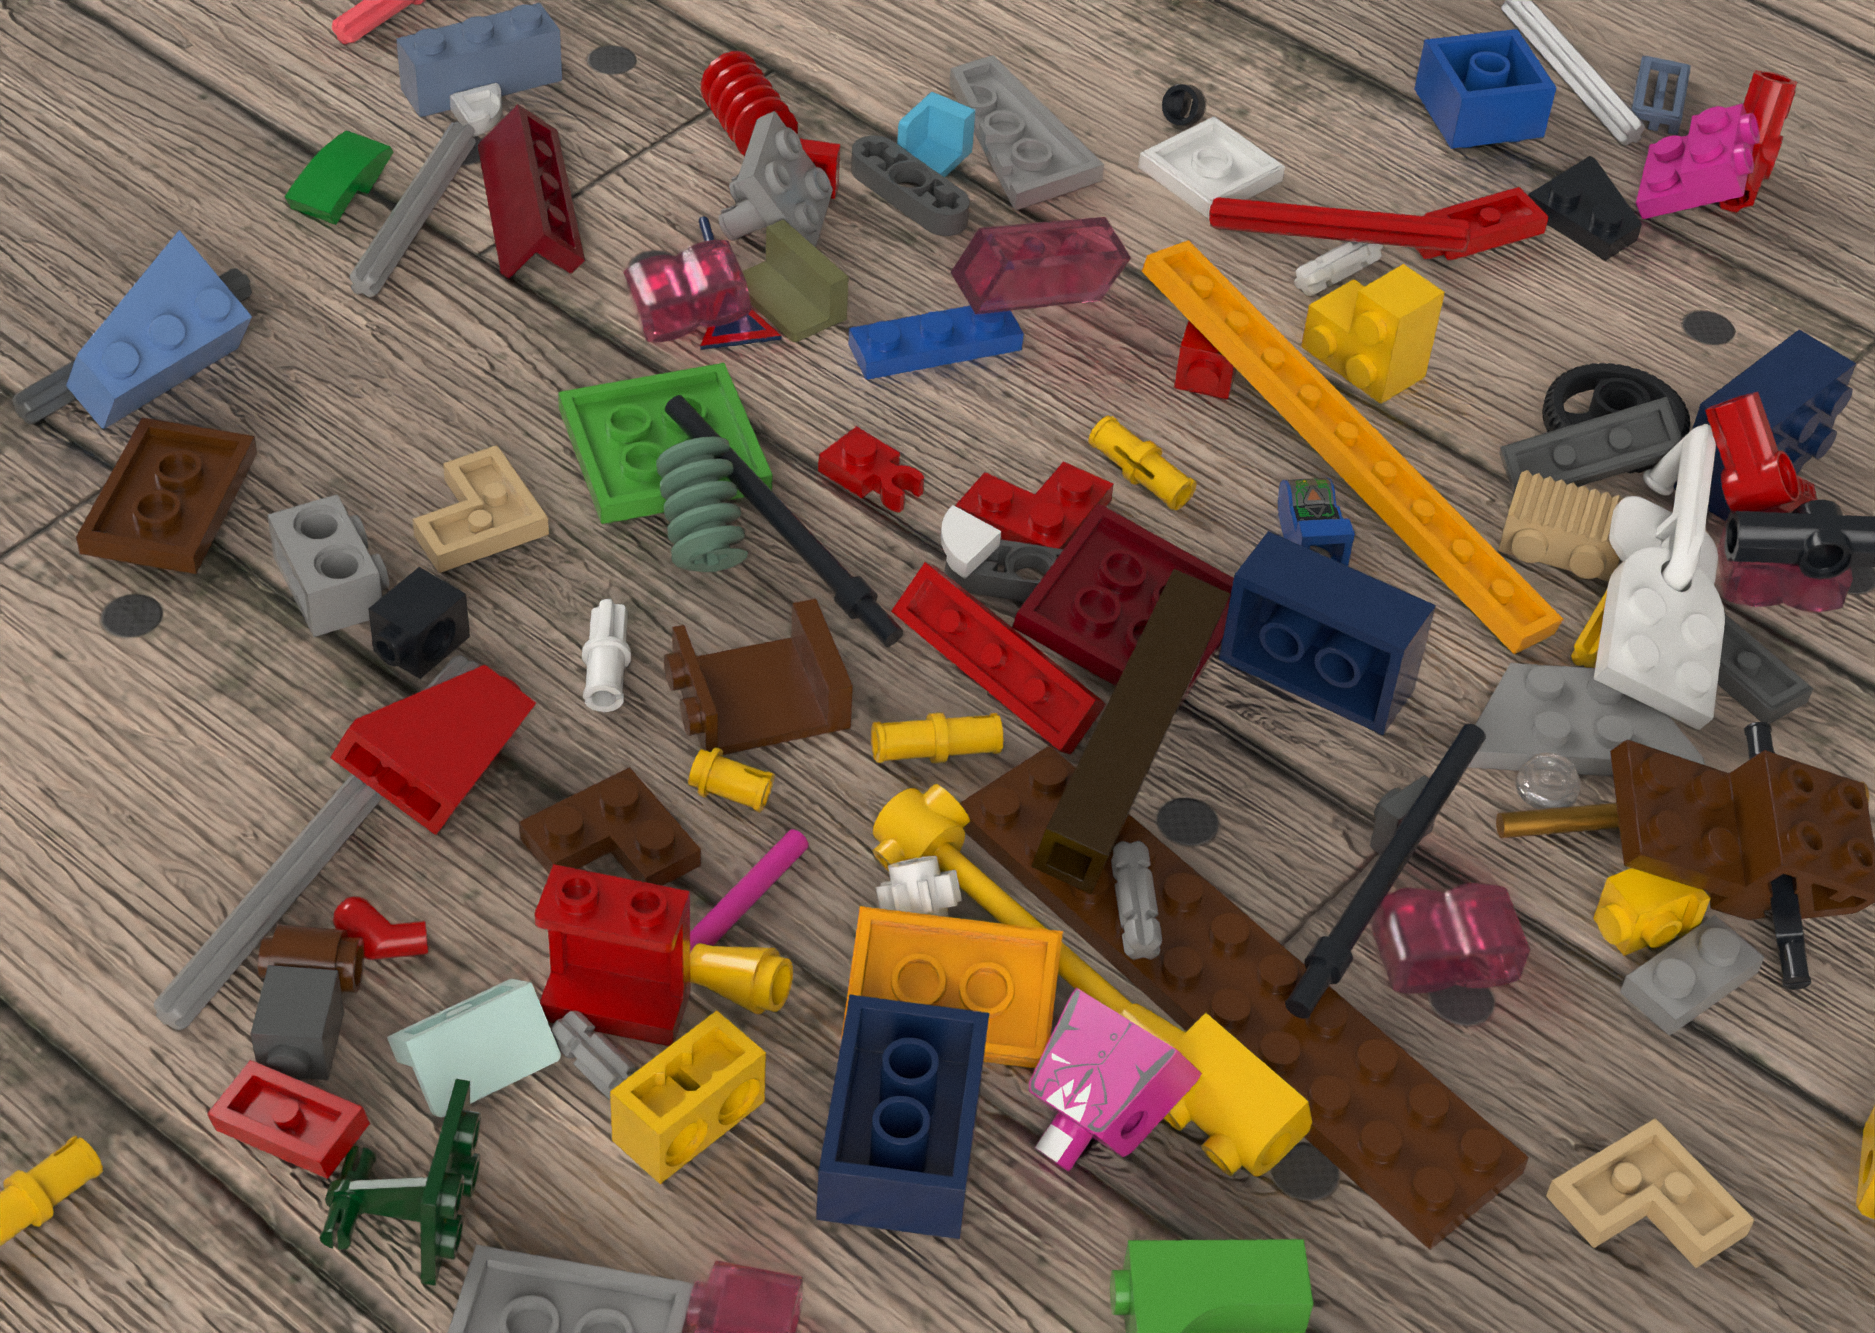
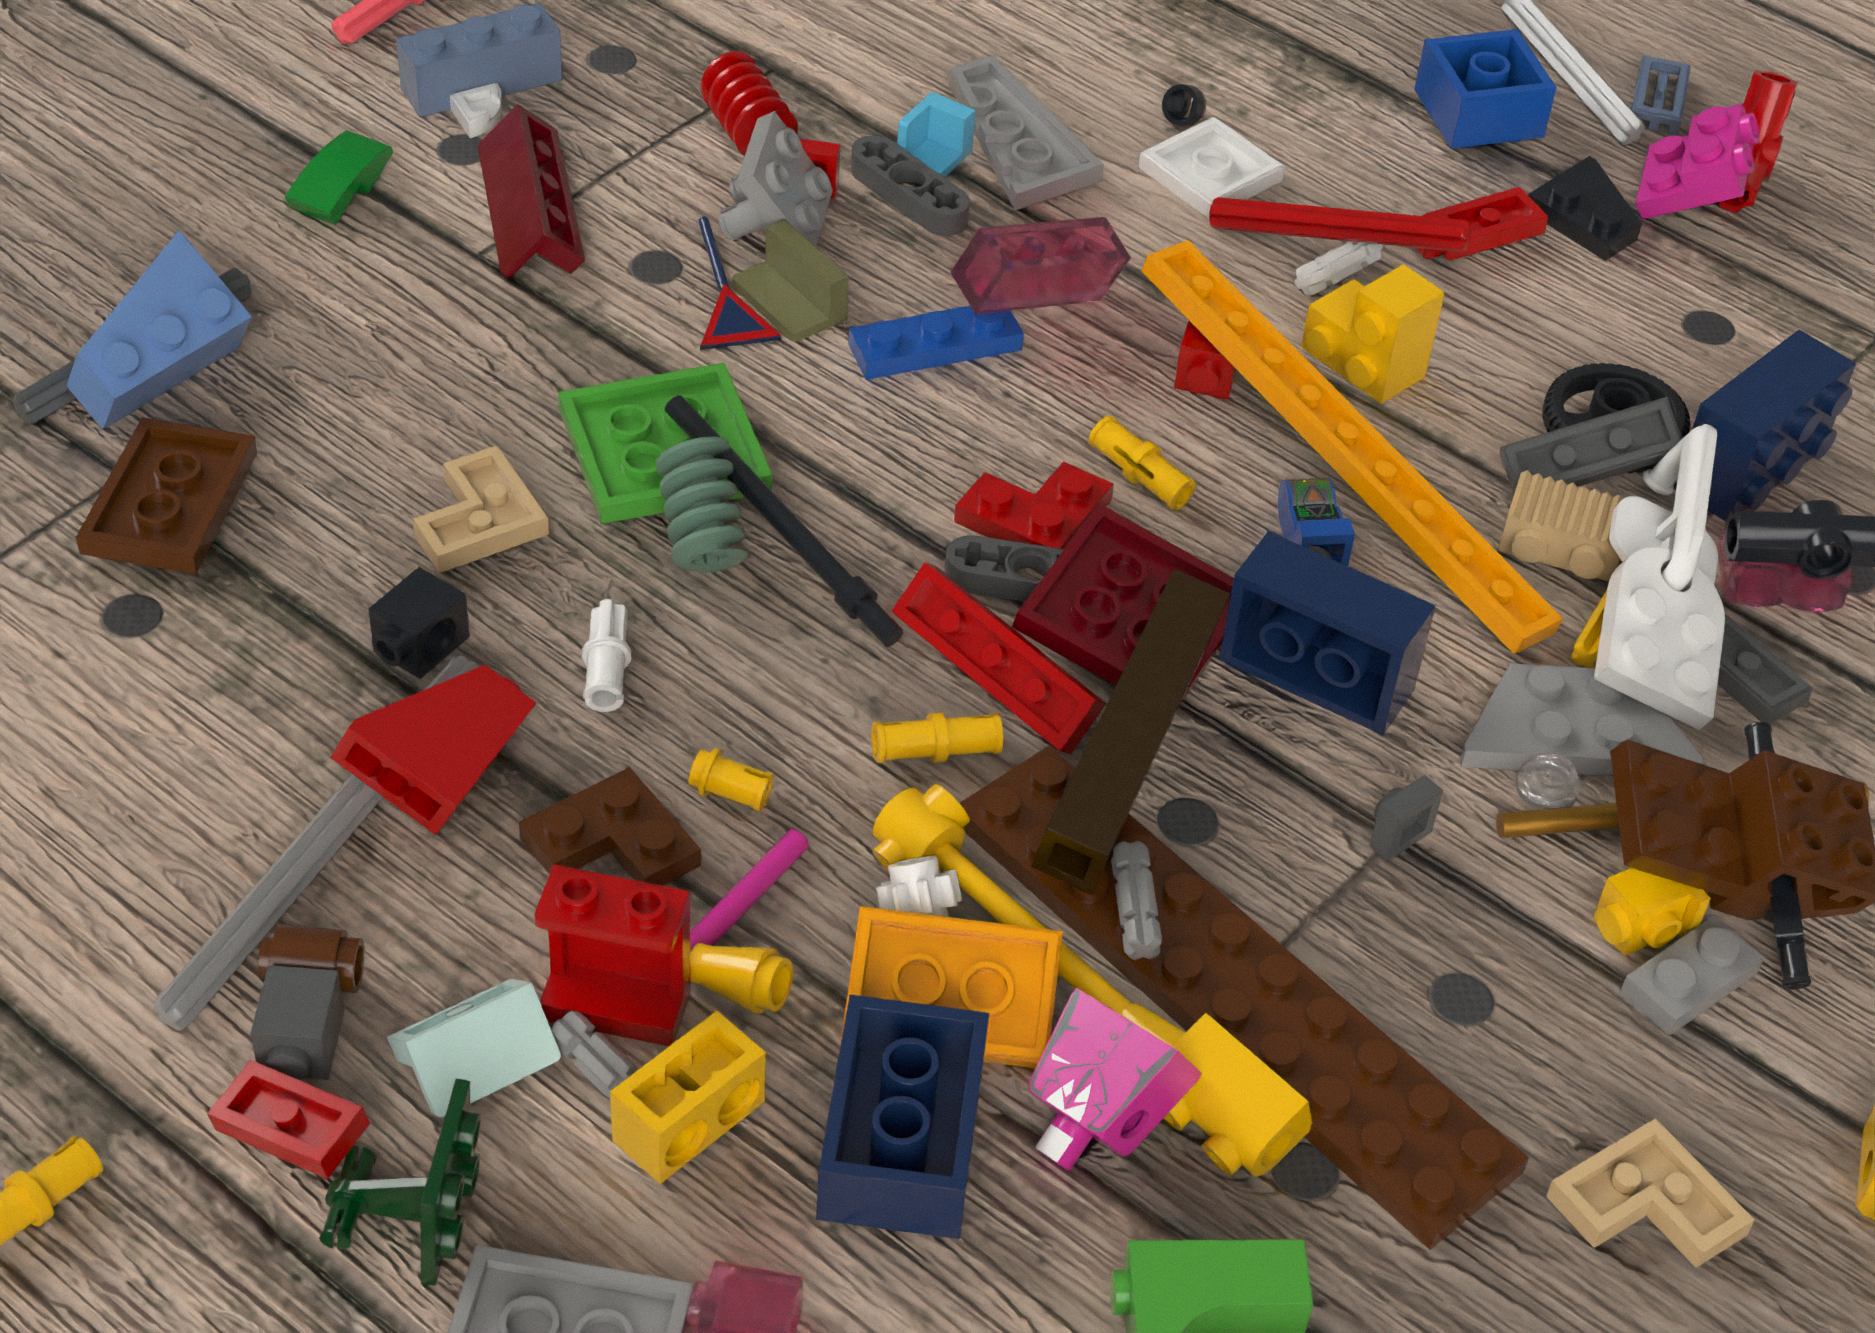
(327, 563): light grey brick -> none
(380, 937): red arm -> none
(412, 210): light grey axle -> none
(687, 290): clear pink brick -> none
(764, 689): reddish brown panel -> none
(867, 464): red plate -> none
(967, 541): white tile -> none
(1332, 953): black bar -> none
(1450, 938): clear pink brick -> none
(1754, 471): red piece -> none

